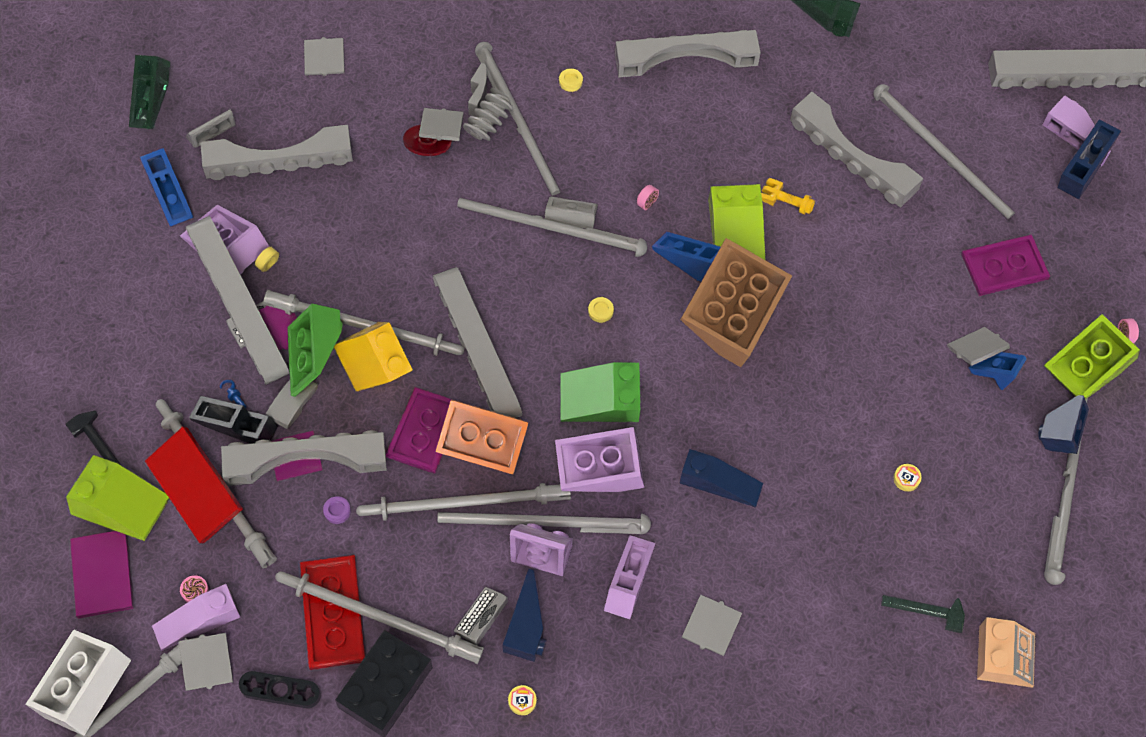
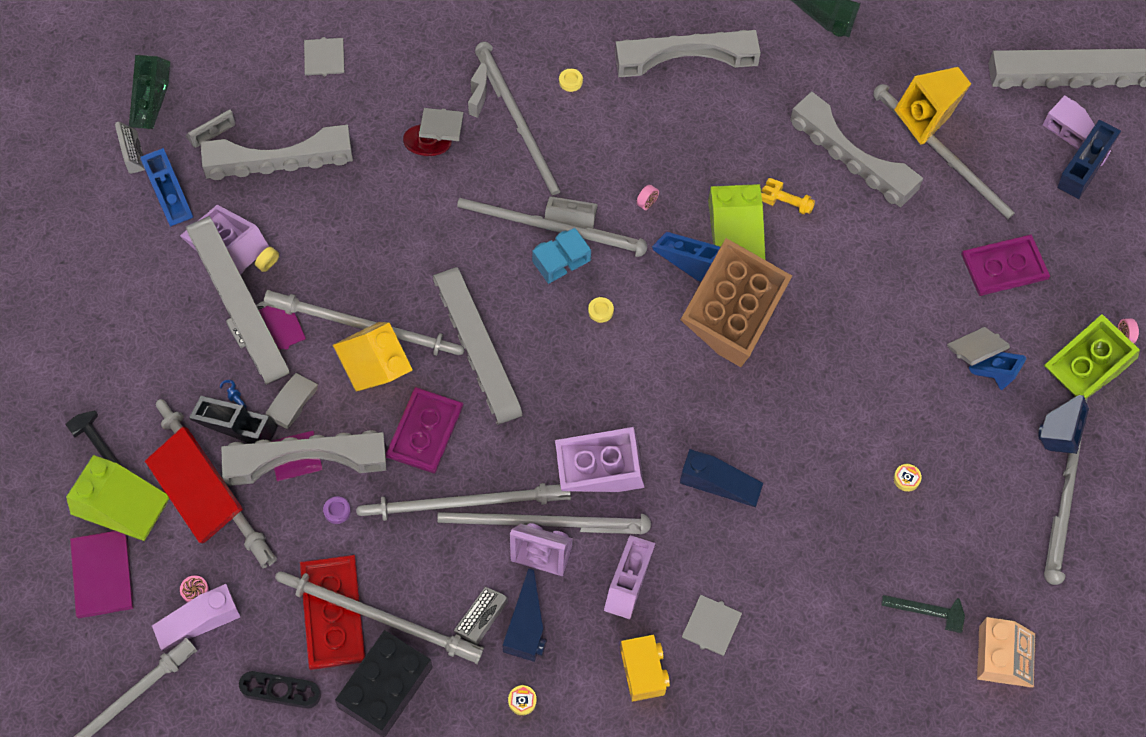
(78, 682): white brick -> none
(130, 147): none -> slope
(205, 661): light grey piece -> none
(311, 343): bright green slope -> none
(482, 436): orange brick -> none
(488, 115): light grey piece -> none
(567, 250): none -> dark azure piece
(601, 393): bright green slope -> none
(643, 667): none -> yellow brick
(931, 101): none -> yellow slope

